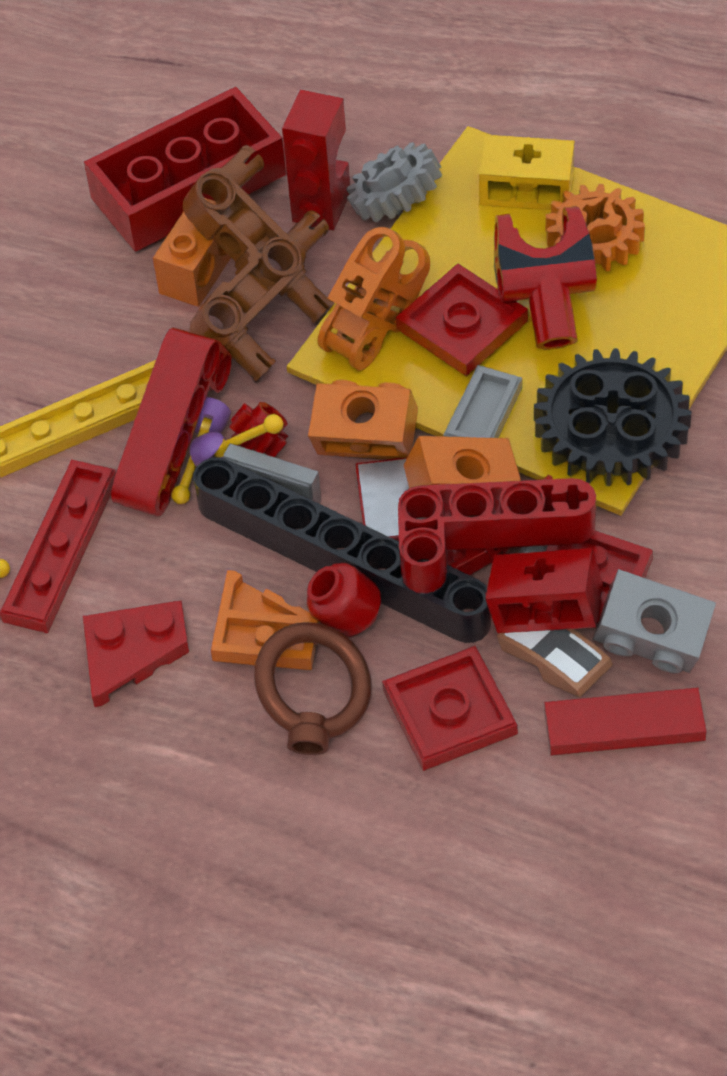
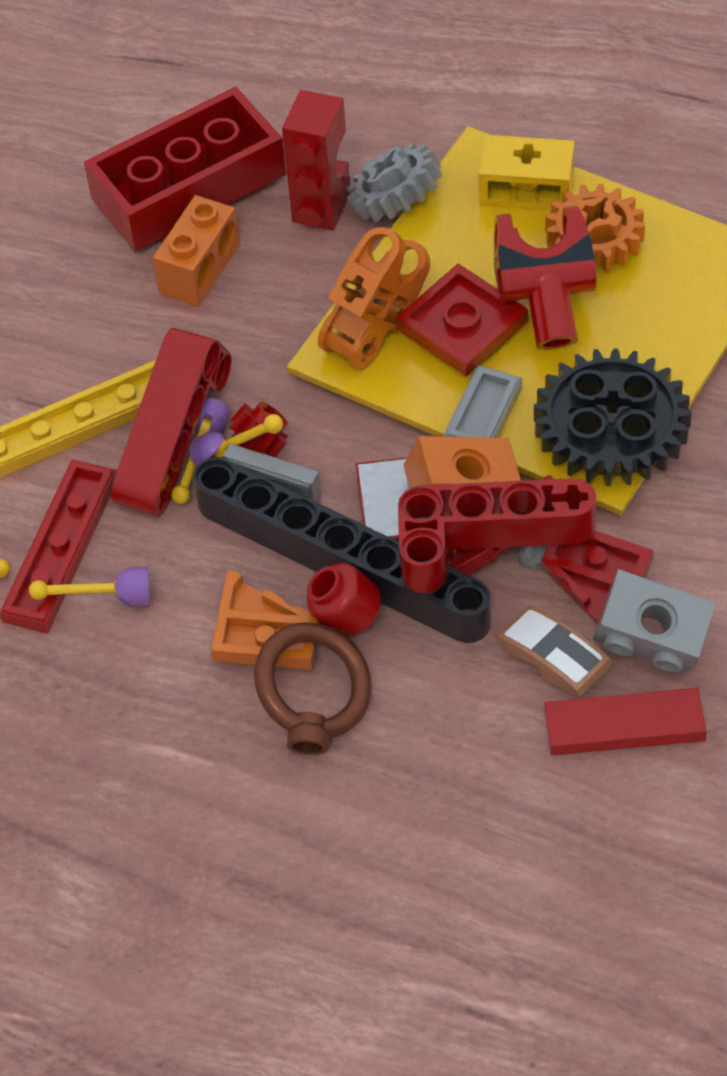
(130, 588): none -> hinge
(132, 645): red wing -> none
(250, 240): dark orange pin -> none
(384, 436): orange brick -> none
(449, 708): red tile -> none
(544, 590): red brick -> none

